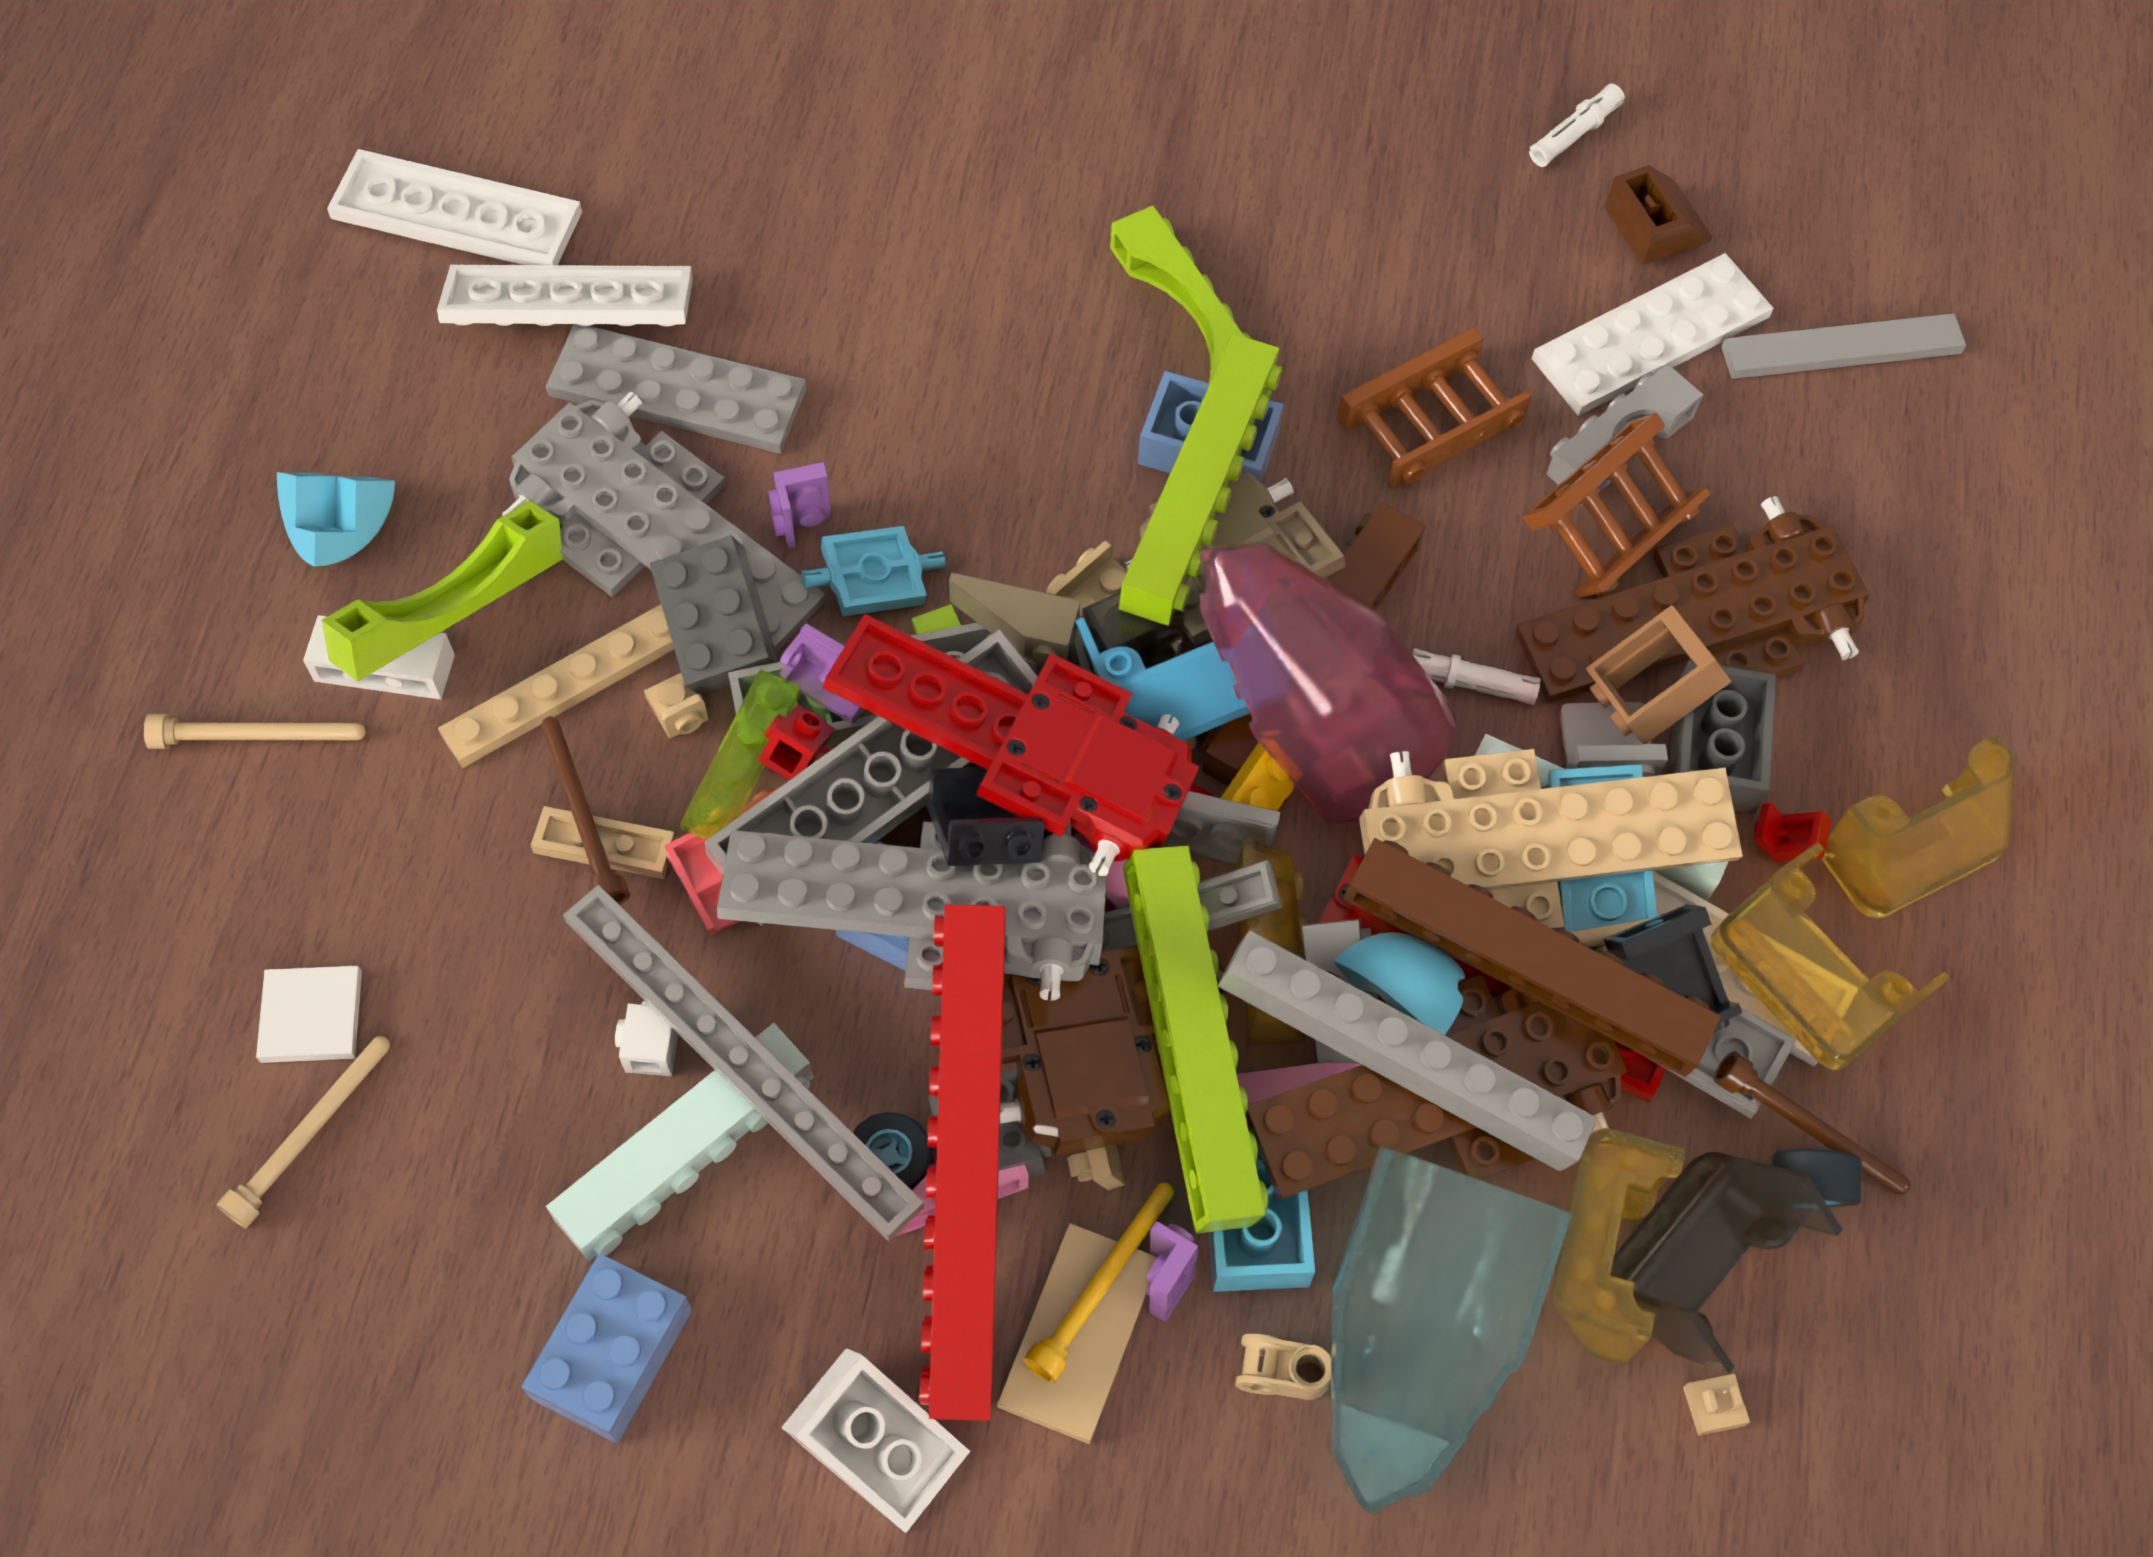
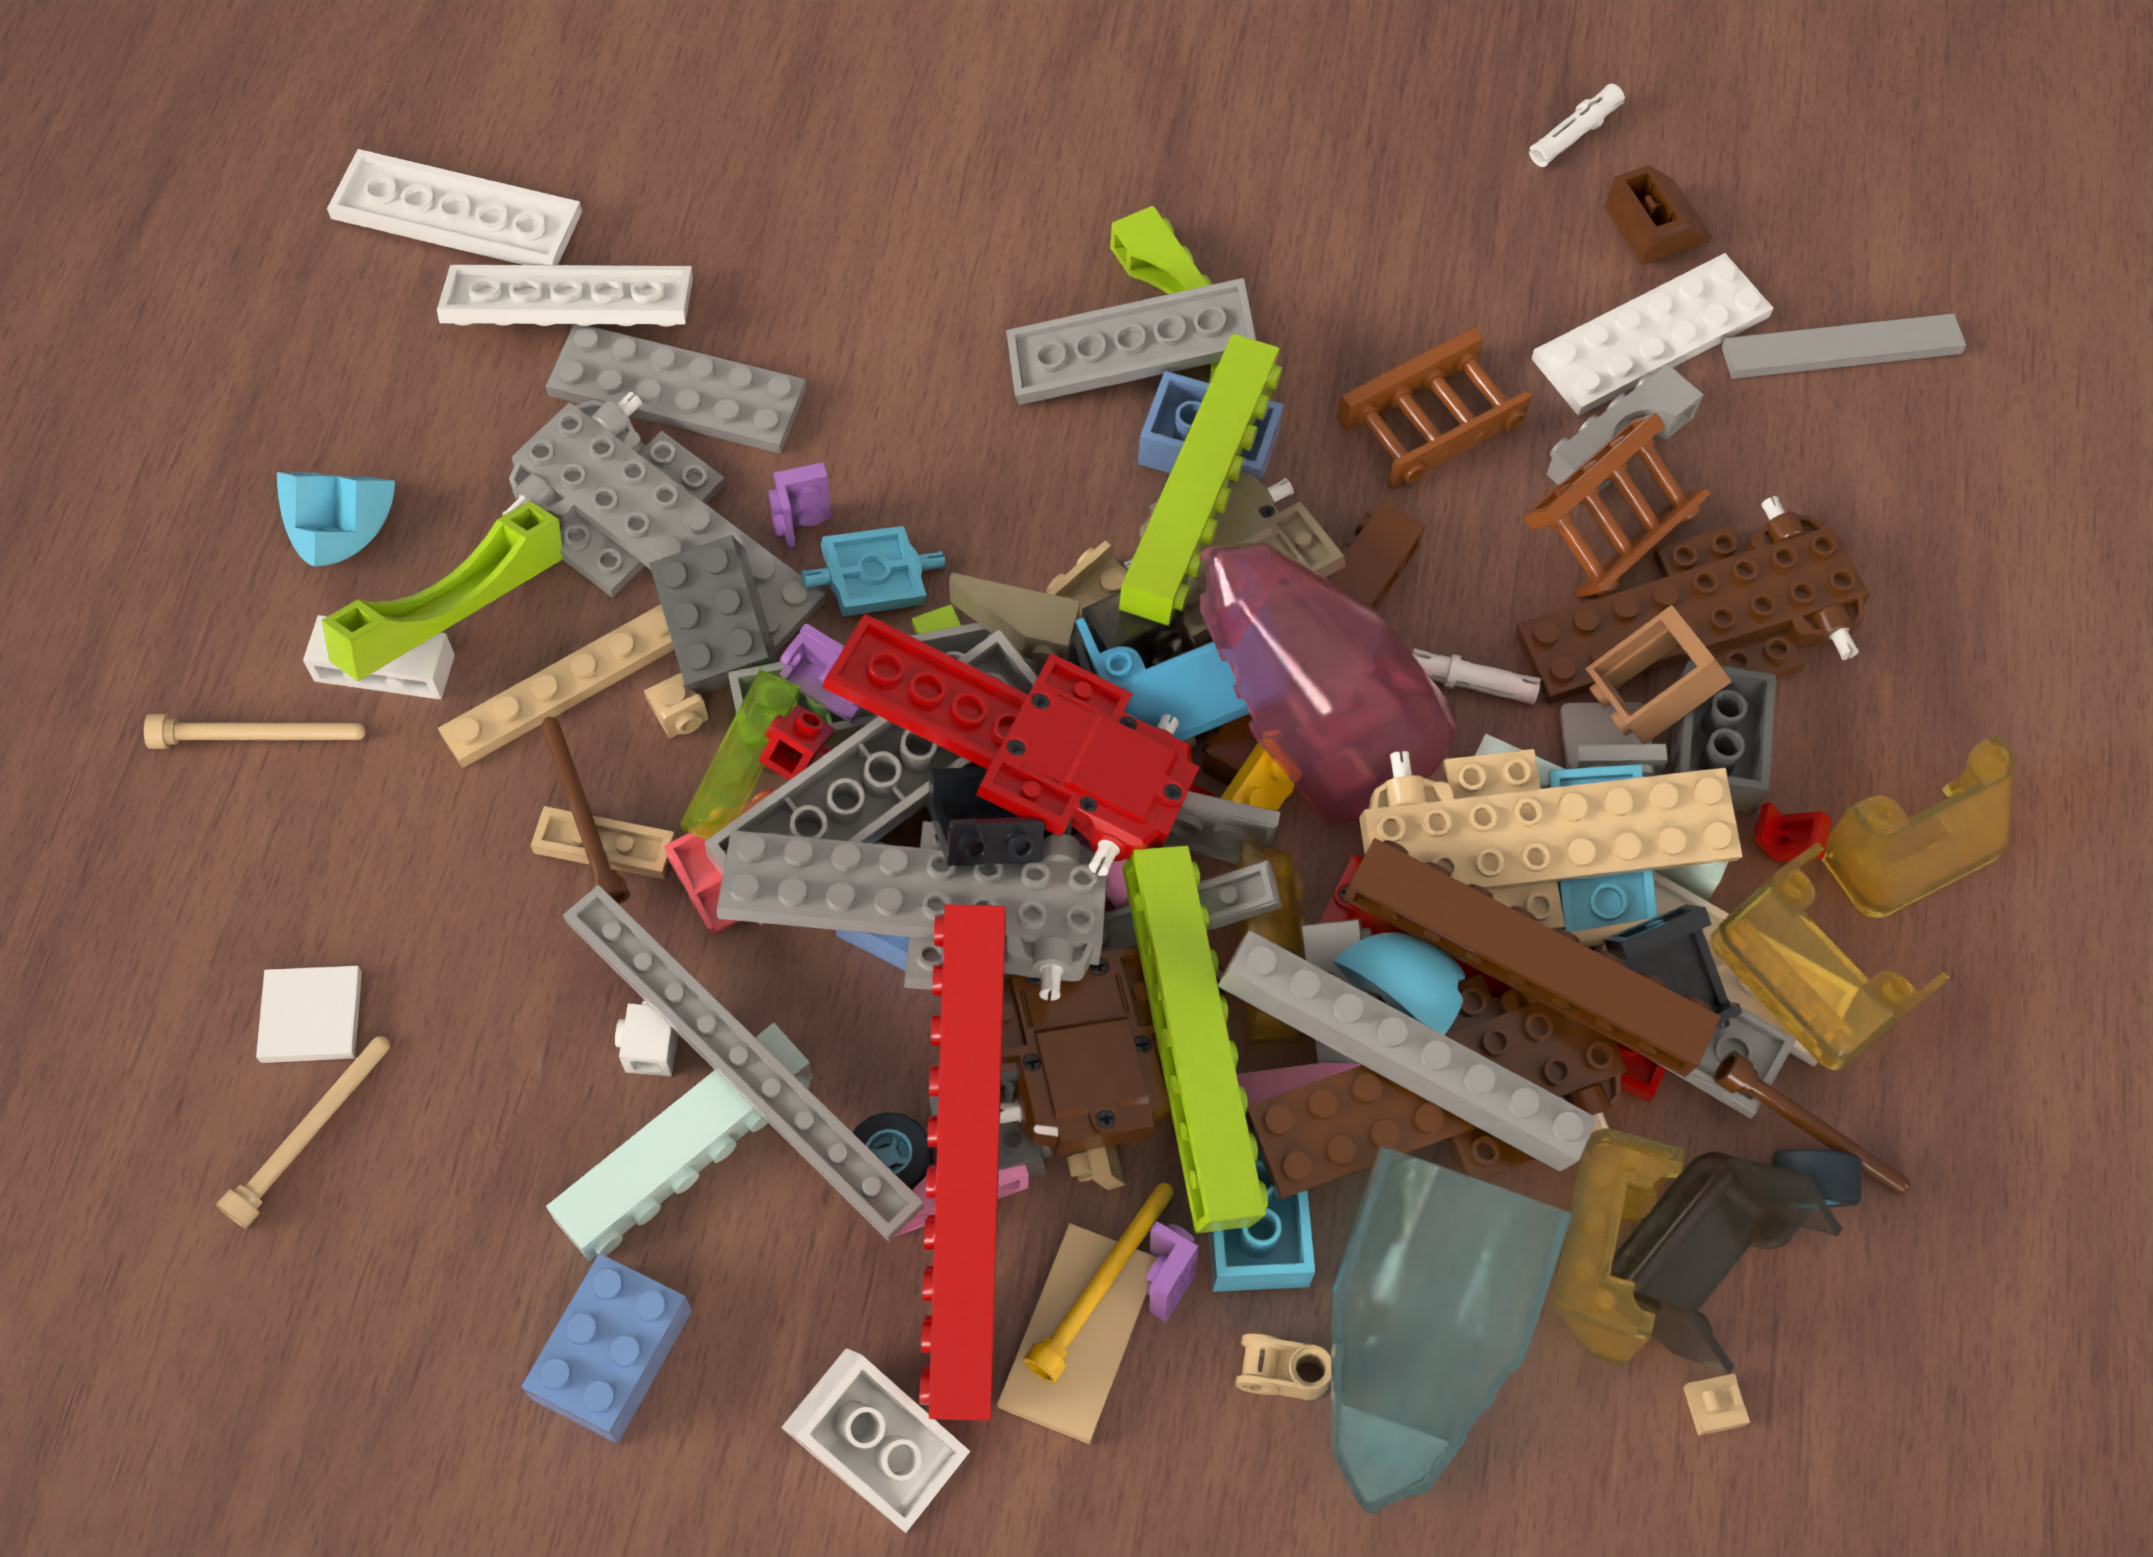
(1127, 341): none -> light grey plate

